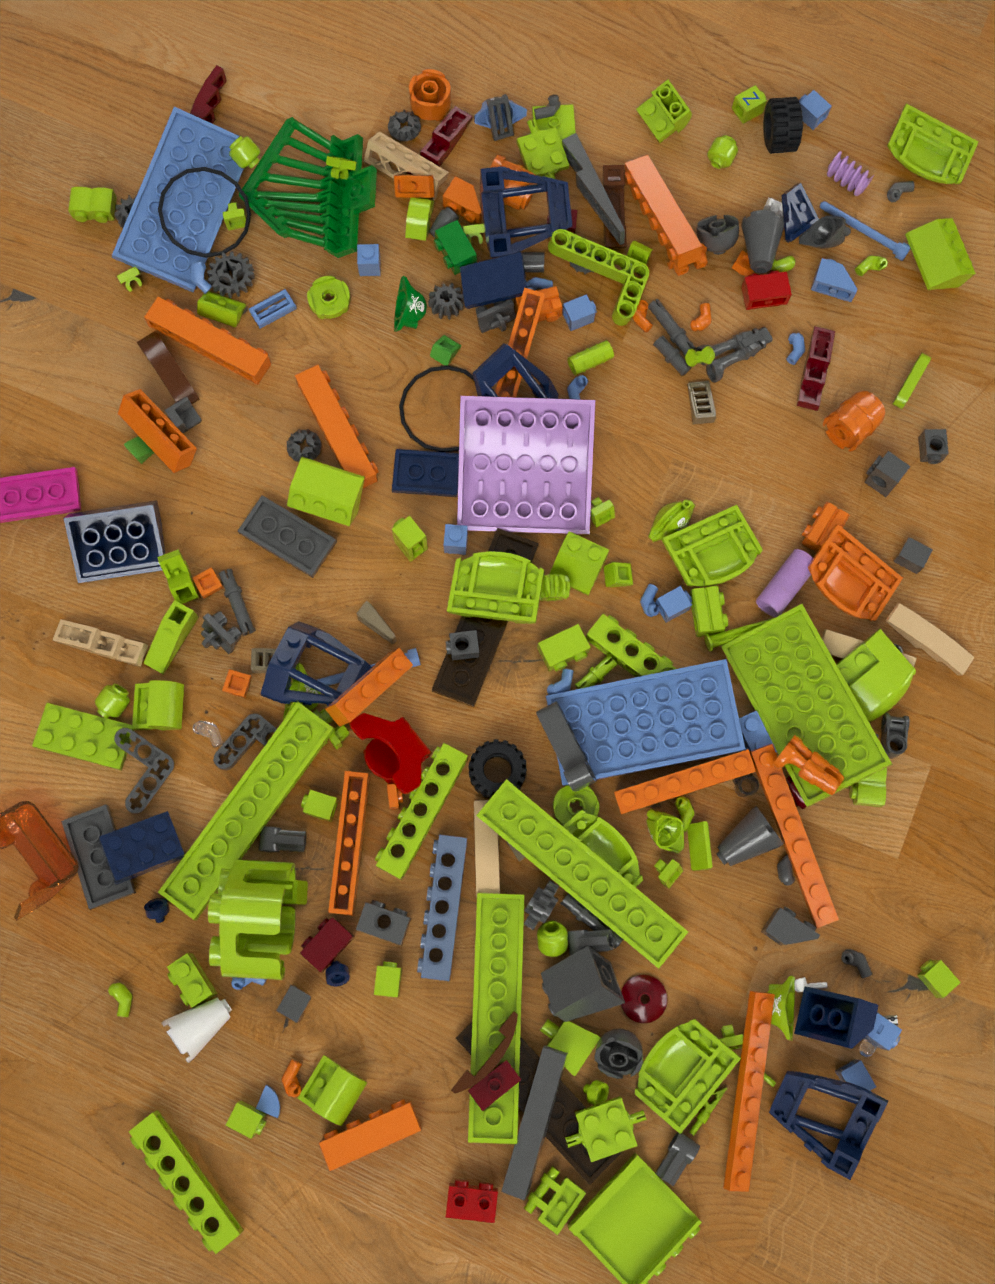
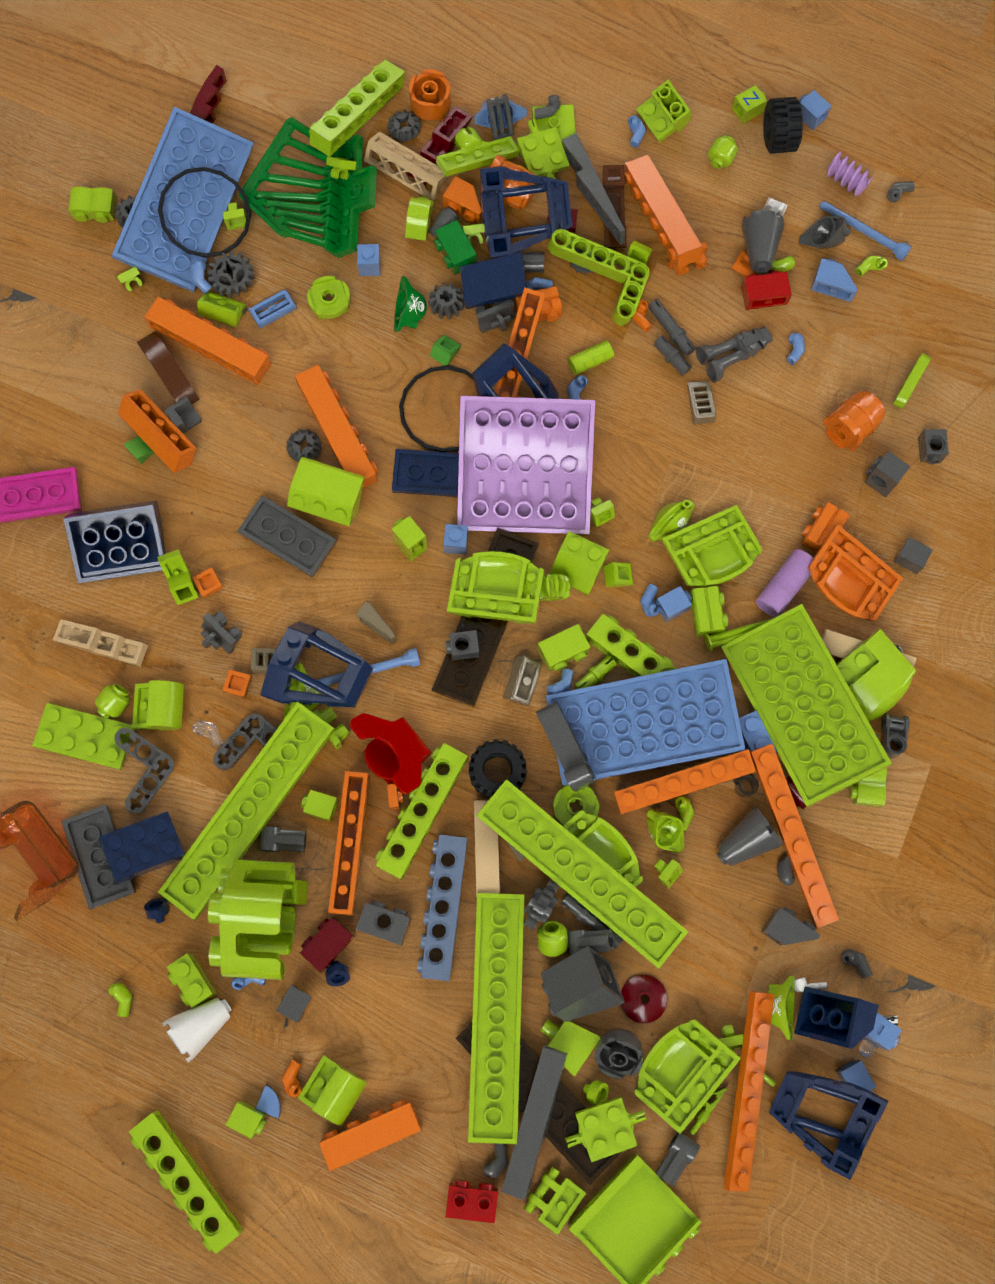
(170, 636): lime slope -> none
(233, 593): dark grey pin -> none
(244, 152): lime head -> none
(356, 107): none -> lime brick
(369, 687): orange brick -> none
(388, 980): lime brick -> none
(414, 186): orange plate -> none
(468, 1079): reddish brown slope -> none
(474, 152): none -> lime plate
(494, 1085): dark red plate -> none
(498, 1164): none -> dark grey arm
(522, 680): none -> dark tan slope
(579, 312): medium blue brick -> none
(637, 129): none -> medium blue arm
(699, 846): lime slope -> none
(703, 320): orange arm -> none
(706, 356): lime piece -> none
(718, 234): dark grey cylinder -> none
(797, 212): dark blue wing -> none
(812, 765): orange piece -> none
(816, 368): dark red slope -> none
(929, 638): tan slope -> none
(931, 147): lime slope -> none
(938, 978): lime brick -> none
(940, 254): lime slope -> none

